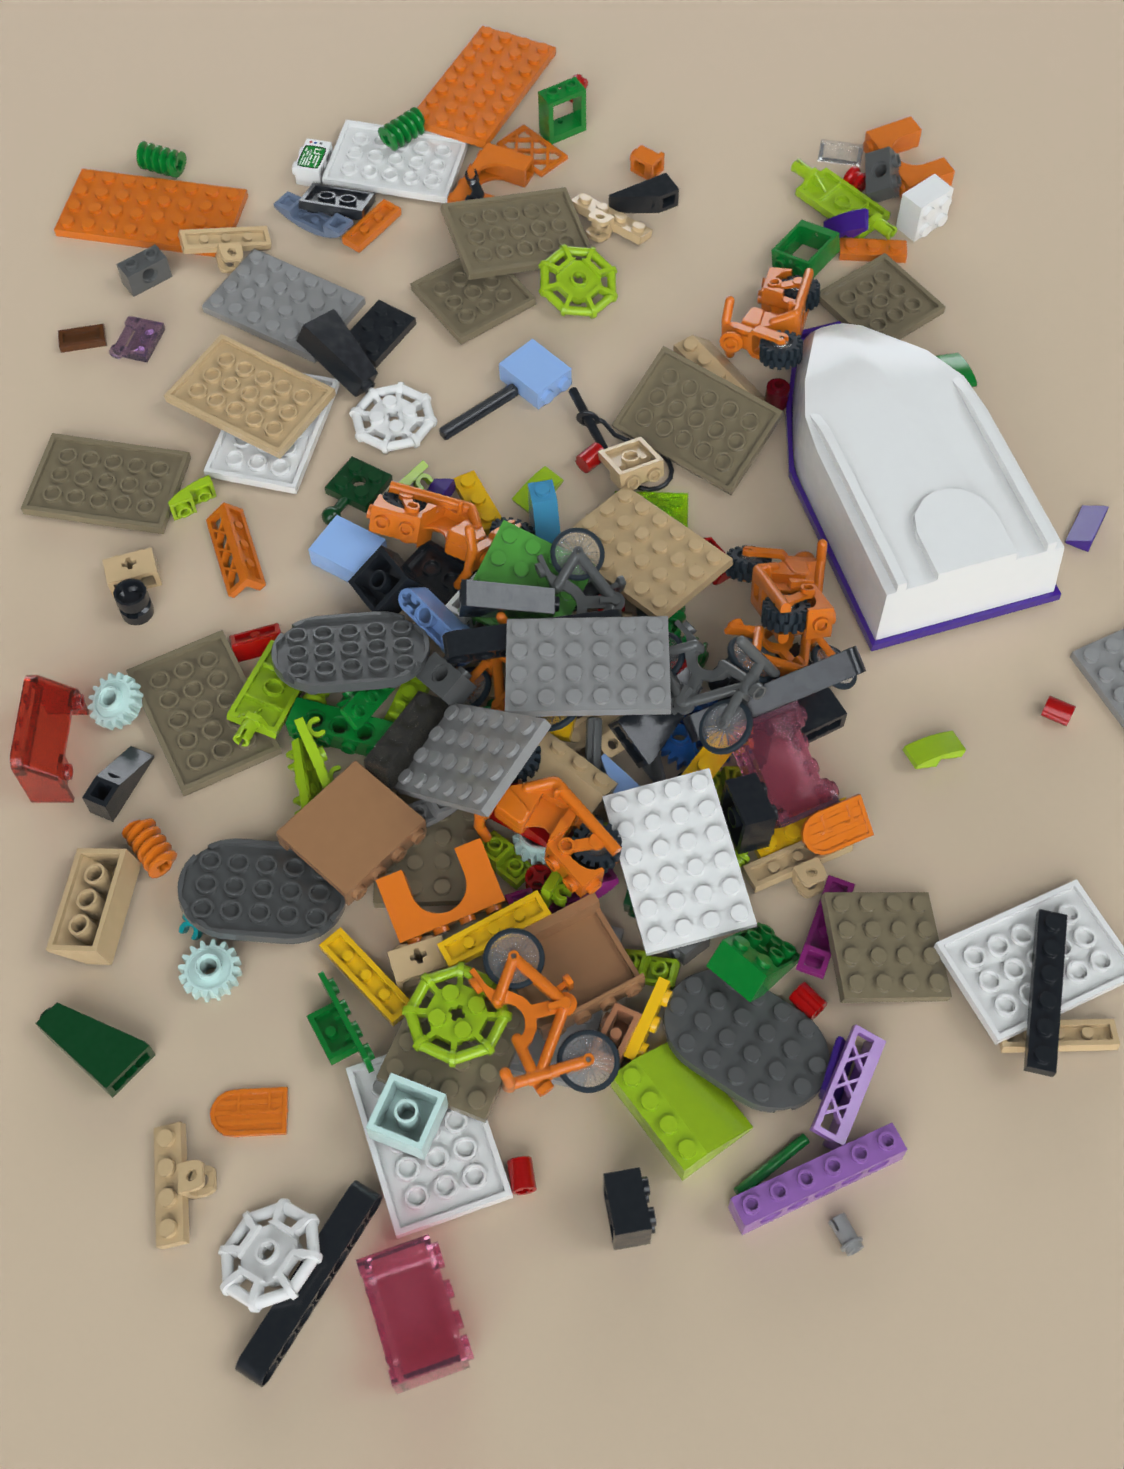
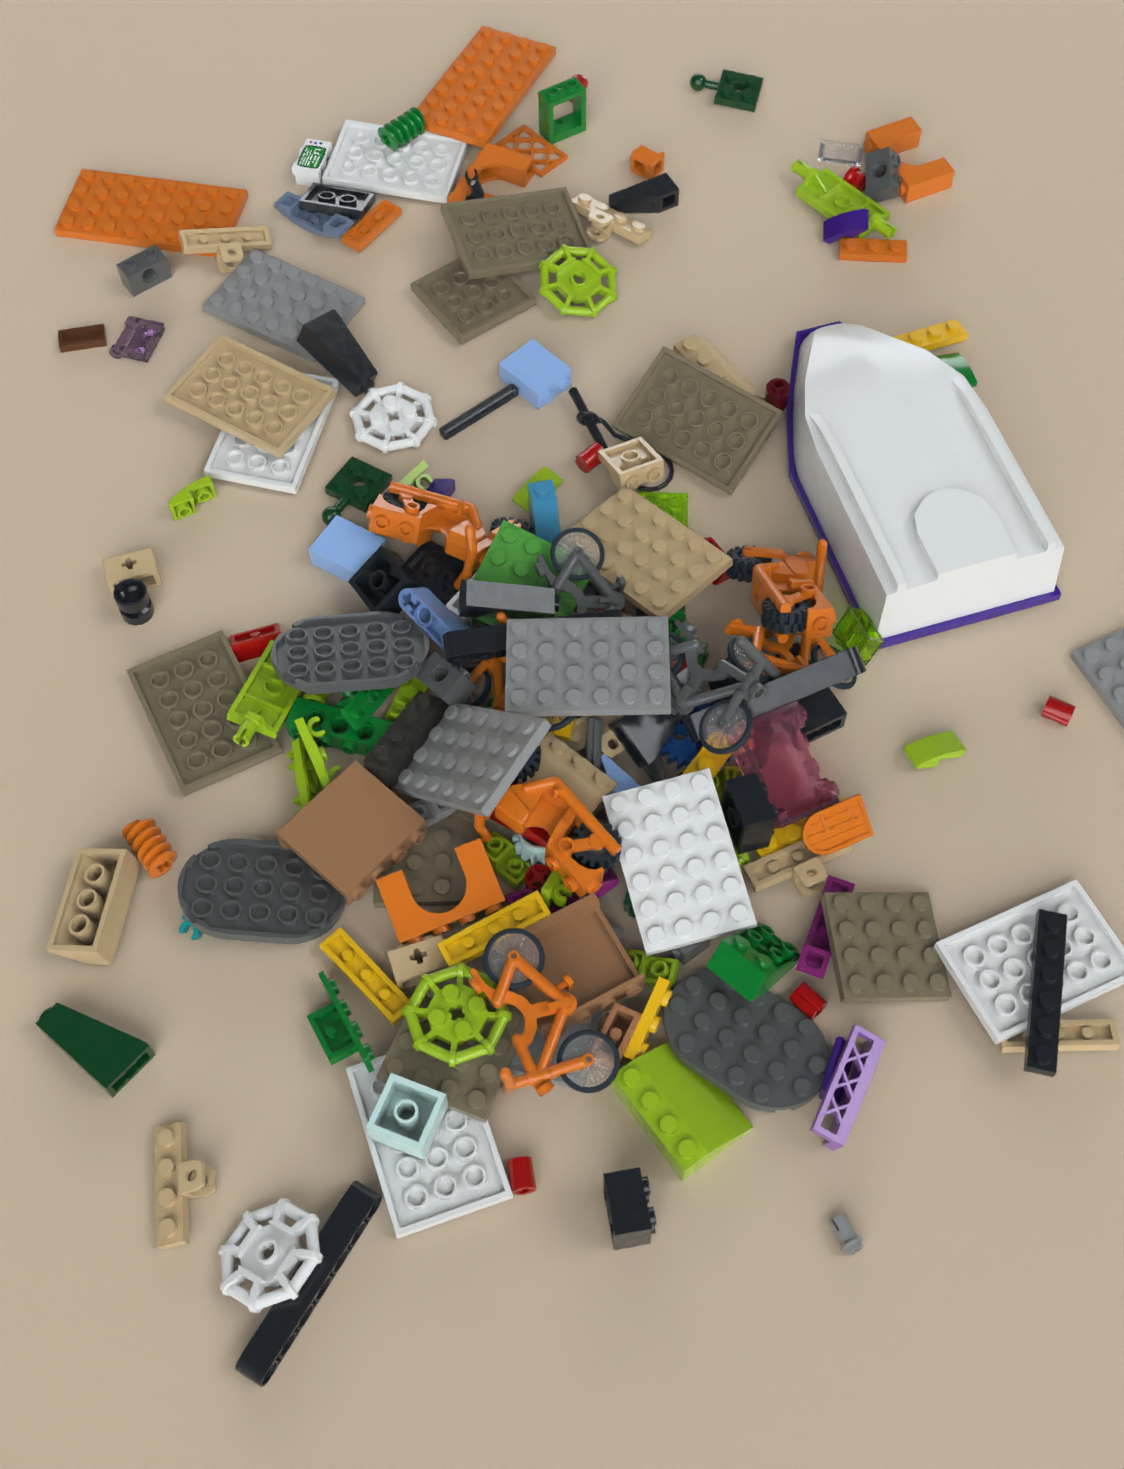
(42, 738): clear red windscreen -> none
(106, 483): dark tan plate -> none
(116, 701): light aqua gear -> none
(116, 783): black slope -> none
(160, 159): green piece -> none
(207, 957): light aqua gear -> none
(240, 545): orange fence -> none
(251, 1112): orange window -> none
(382, 330): black plate -> none
(415, 1313): clear pink windscreen -> none
(471, 490): yellow plate -> none
(726, 89): none -> dark green plate
(773, 1164): green bar -> none
(777, 324): orange piece -> none
(804, 233): green window -> none
(816, 1178): medium lavender brick -> none
(857, 630): none -> clear neon green brick
(881, 299): dark tan plate -> none
(924, 207): white brick -> none
(936, 335): none -> yellow plate
(1086, 526): slope -> none

